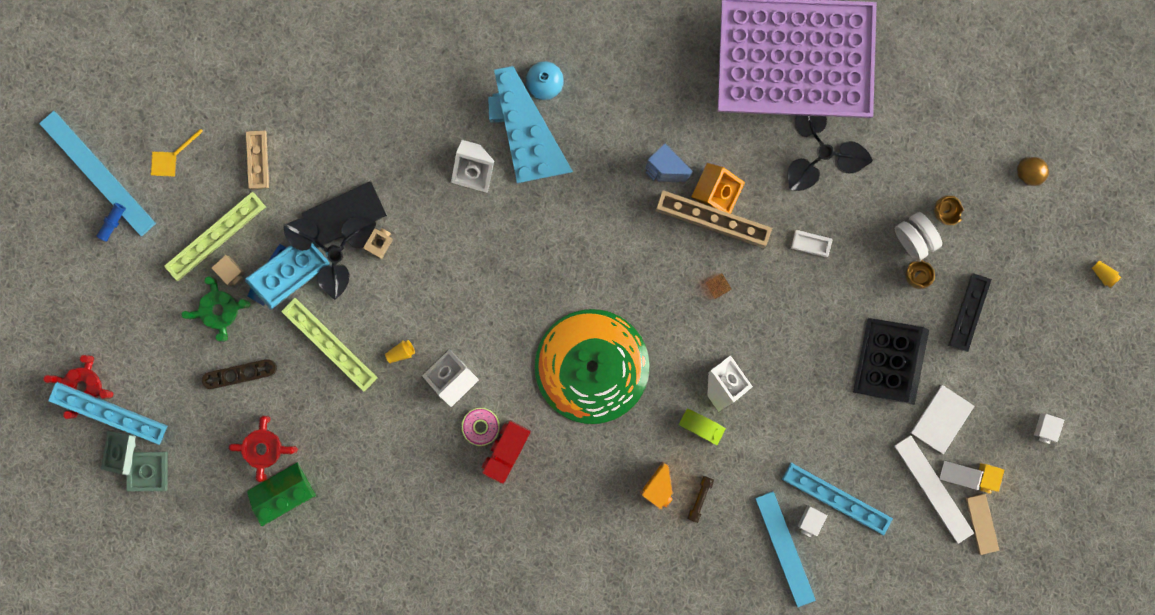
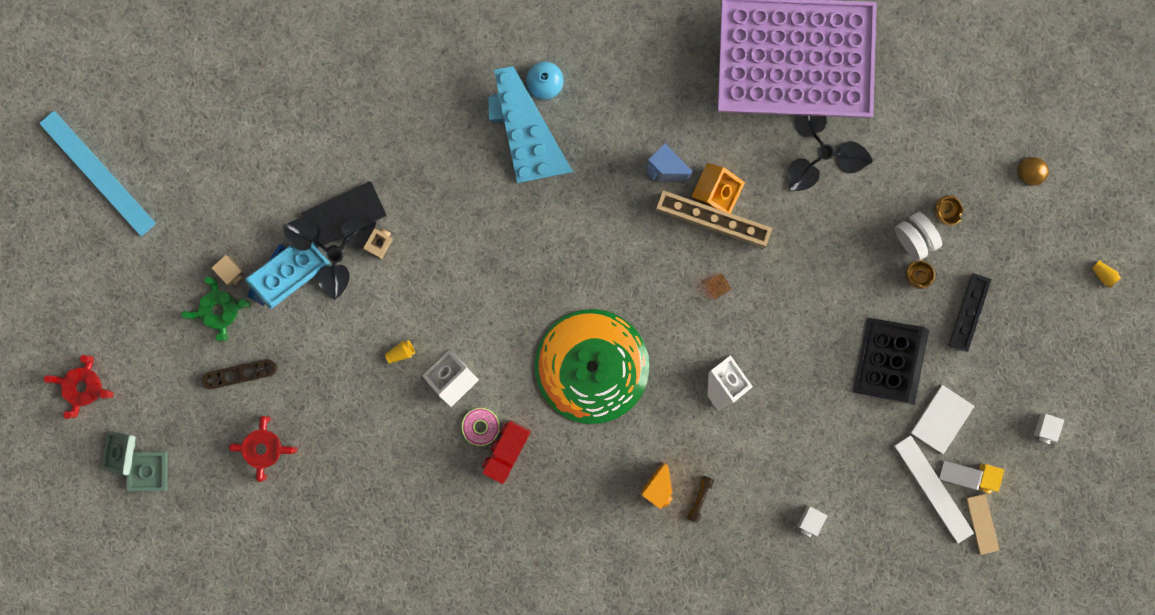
(108, 413): medium azure plate -> none
(111, 222): blue pin -> none
(165, 162): yellow piece -> none
(215, 236): yellowish green plate -> none
(257, 160): tan plate -> none
(280, 494): green slope -> none
(329, 344): yellowish green plate -> none
(472, 167): white slope -> none
(702, 426): lime brick -> none
(785, 549): medium azure tile -> none
(811, 243): white tile -> none
(837, 498): medium azure tile -> none

